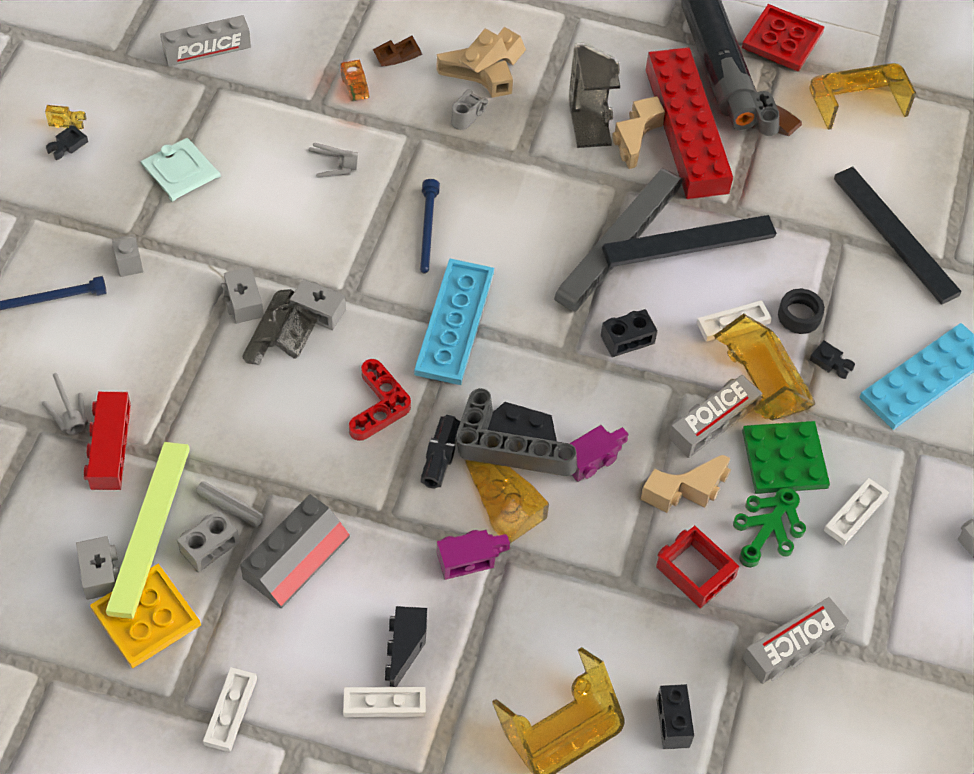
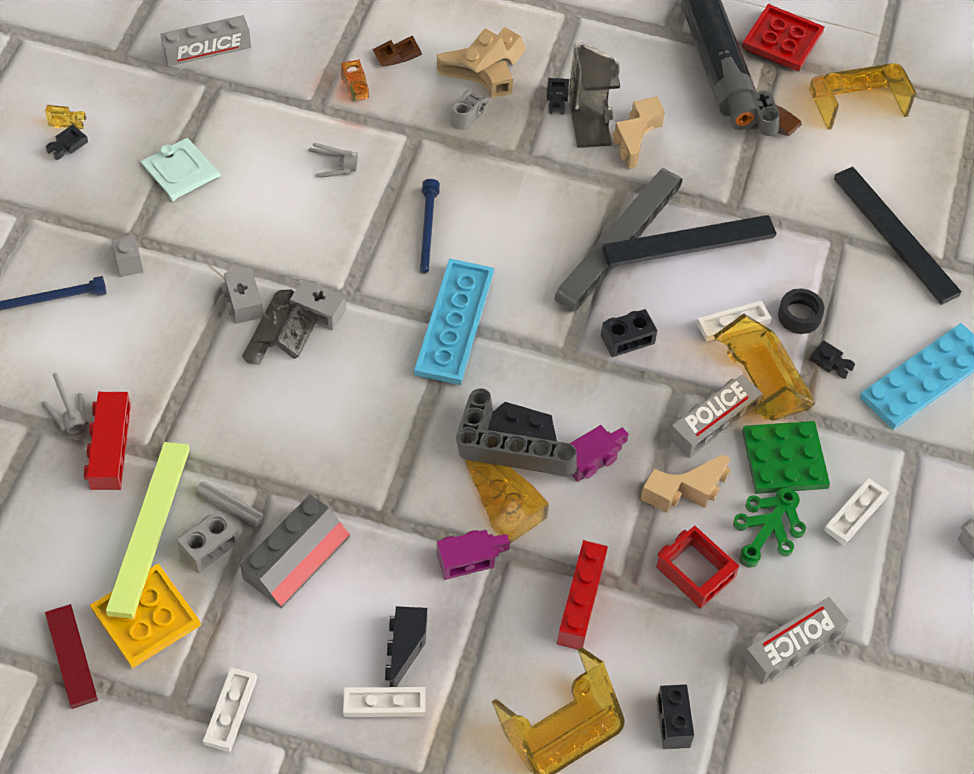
(71, 656): none -> dark red tile
(91, 555): light grey brick -> none
(387, 402): red beam -> none
(440, 452): black piece -> none
(557, 93): none -> black plate
(582, 595): none -> red brick
(689, 123): red brick -> none

